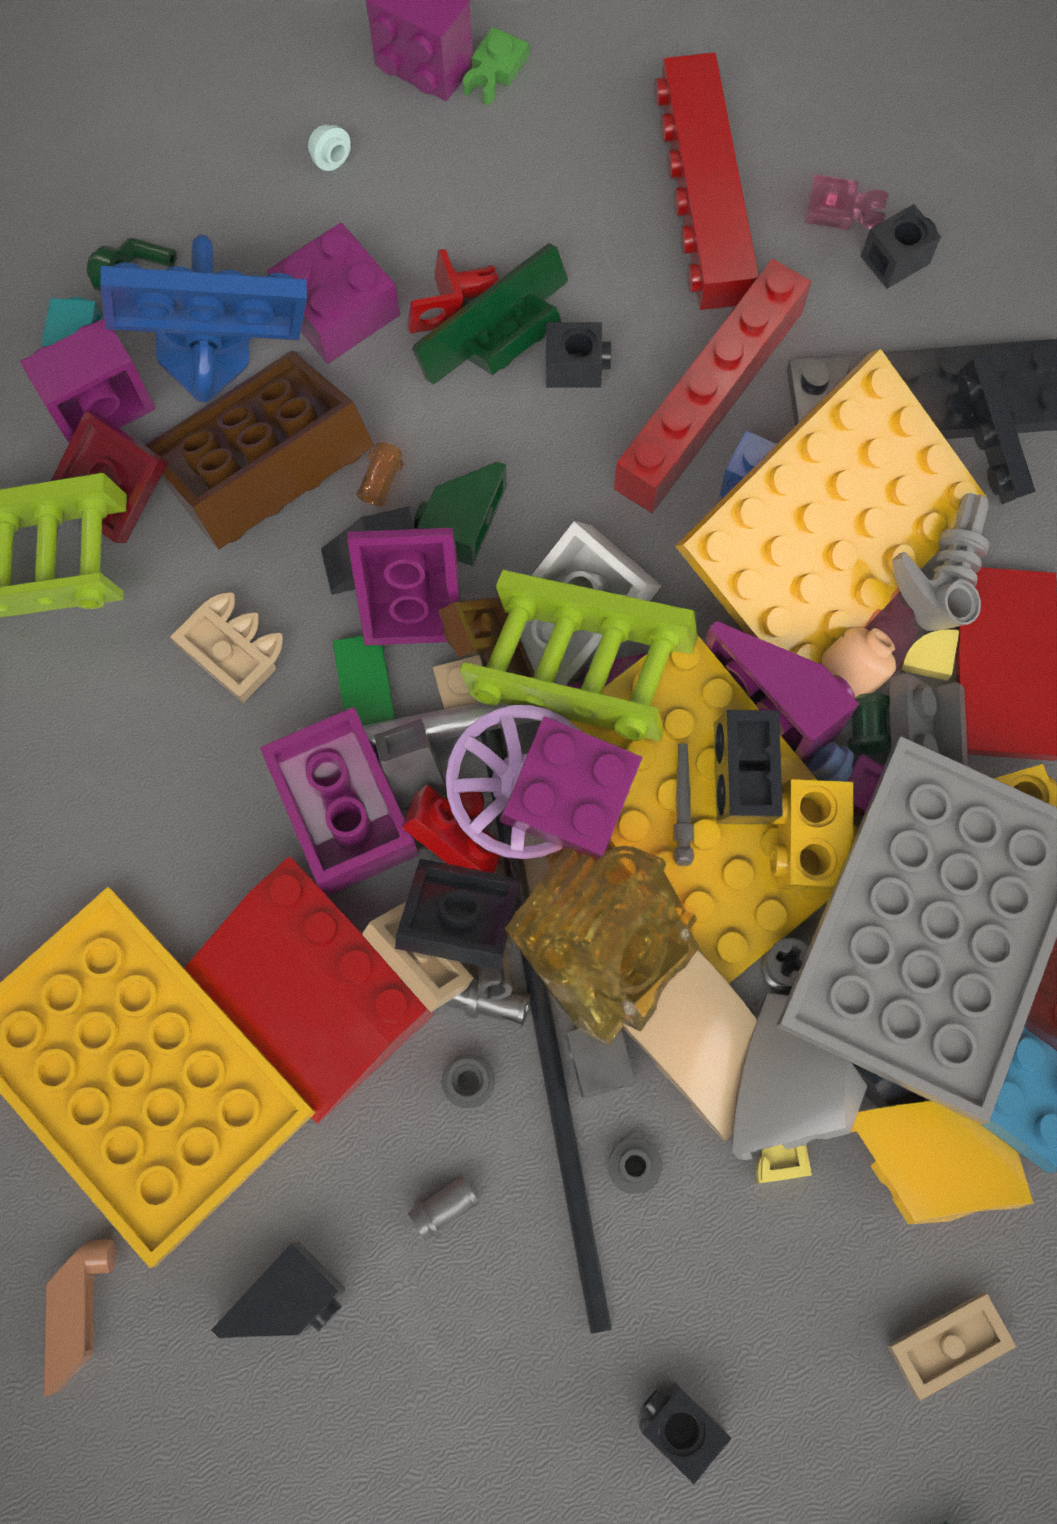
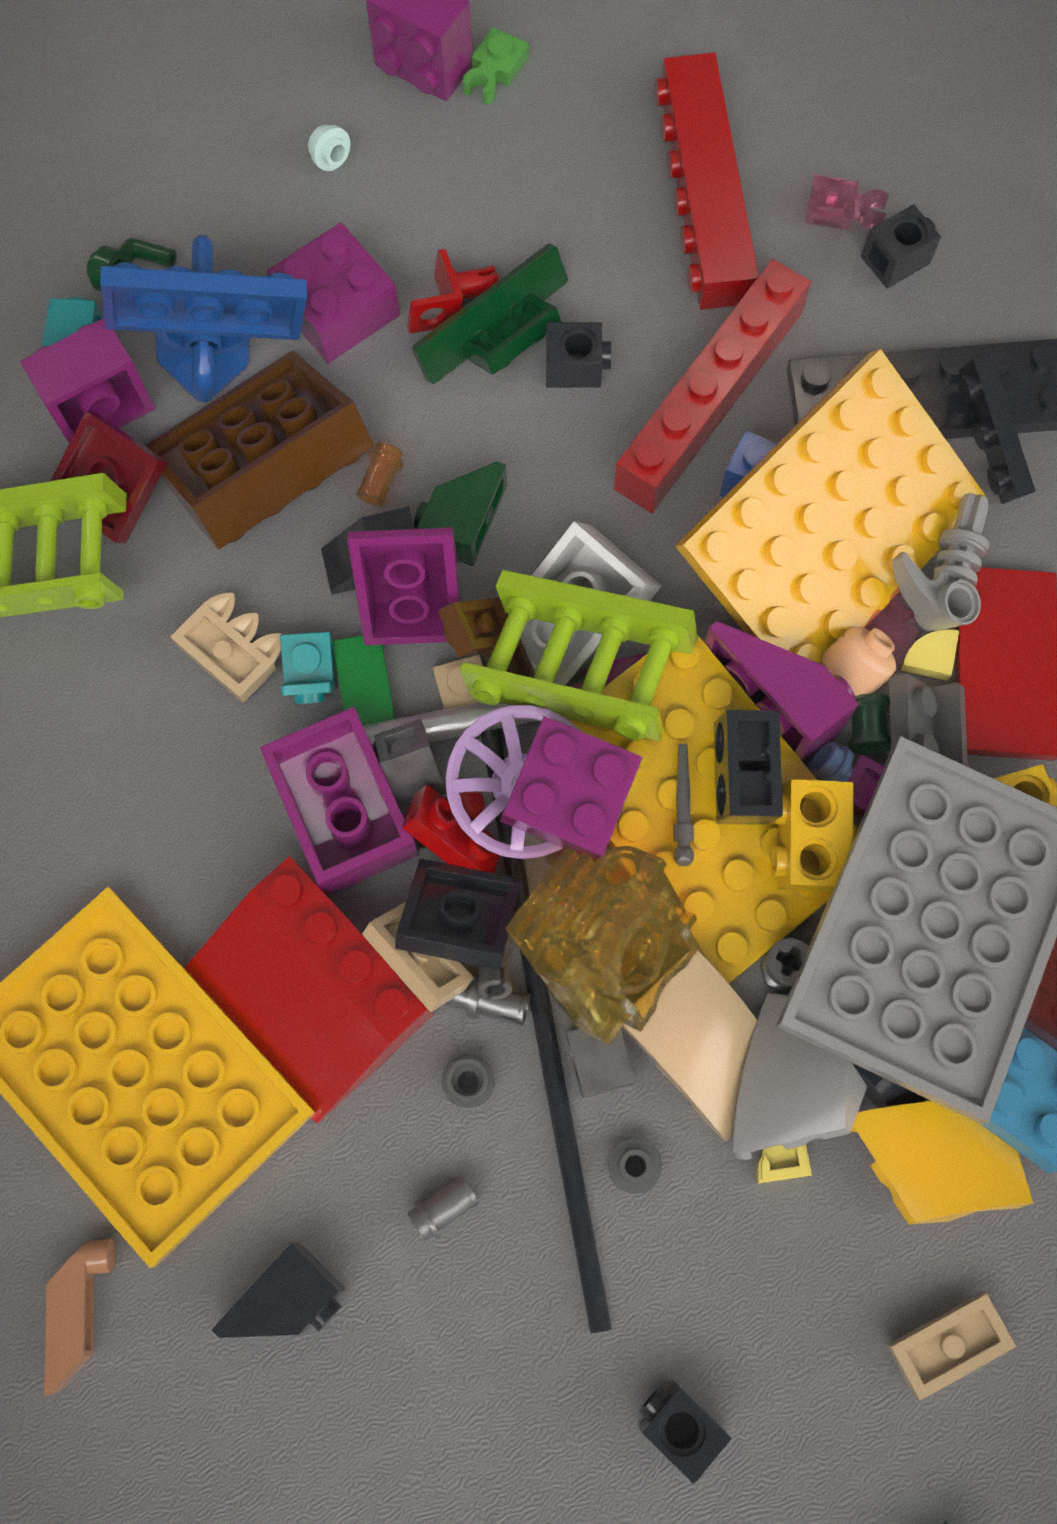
(307, 666): none -> teal bracket

